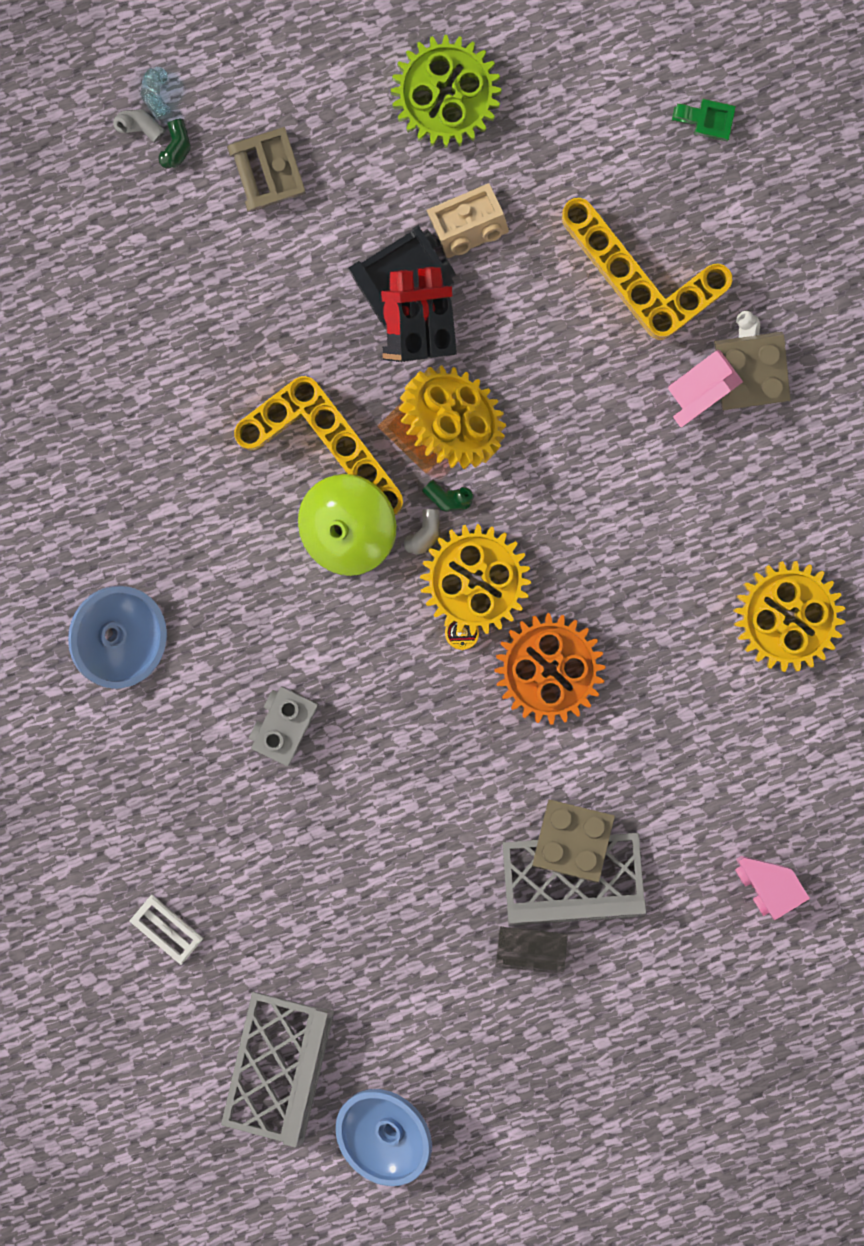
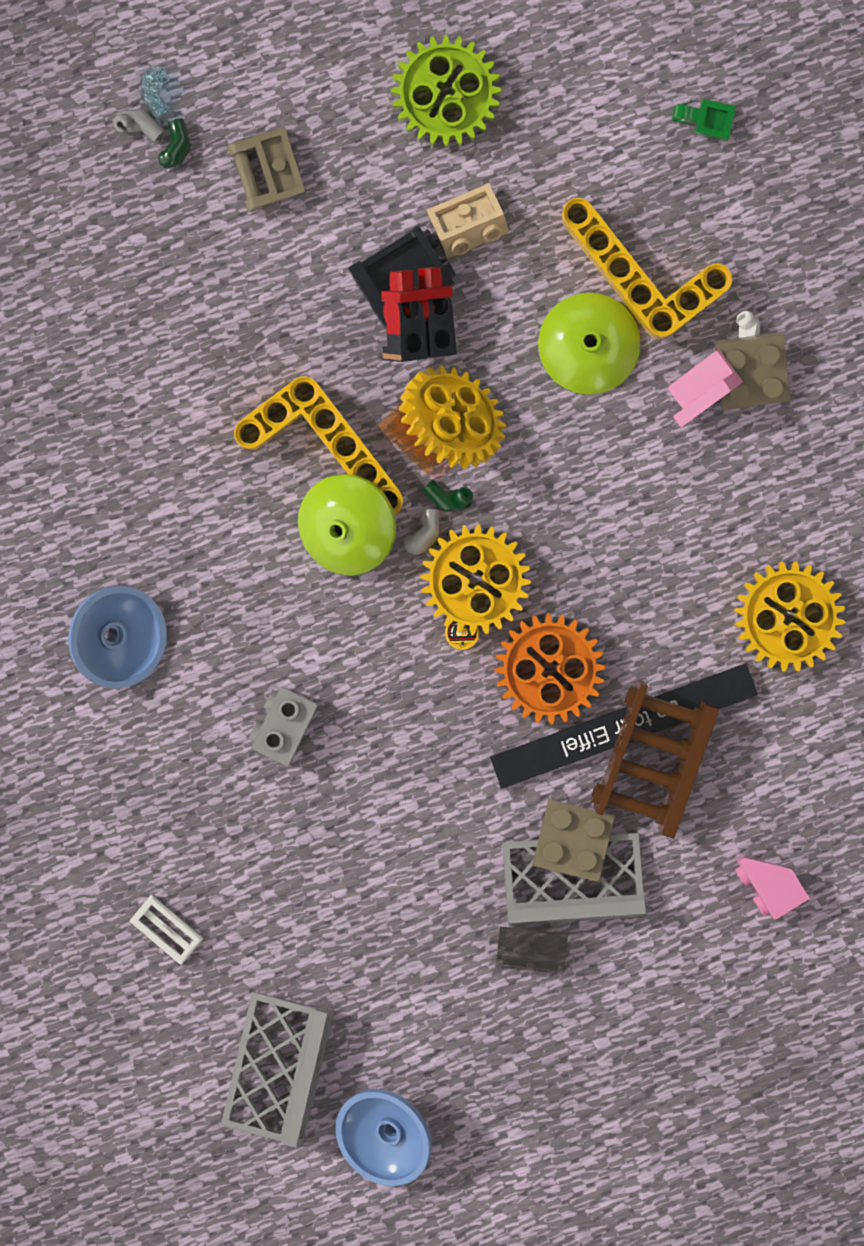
(586, 368): none -> lime dish
(602, 732): none -> black tile
(688, 751): none -> reddish brown fence

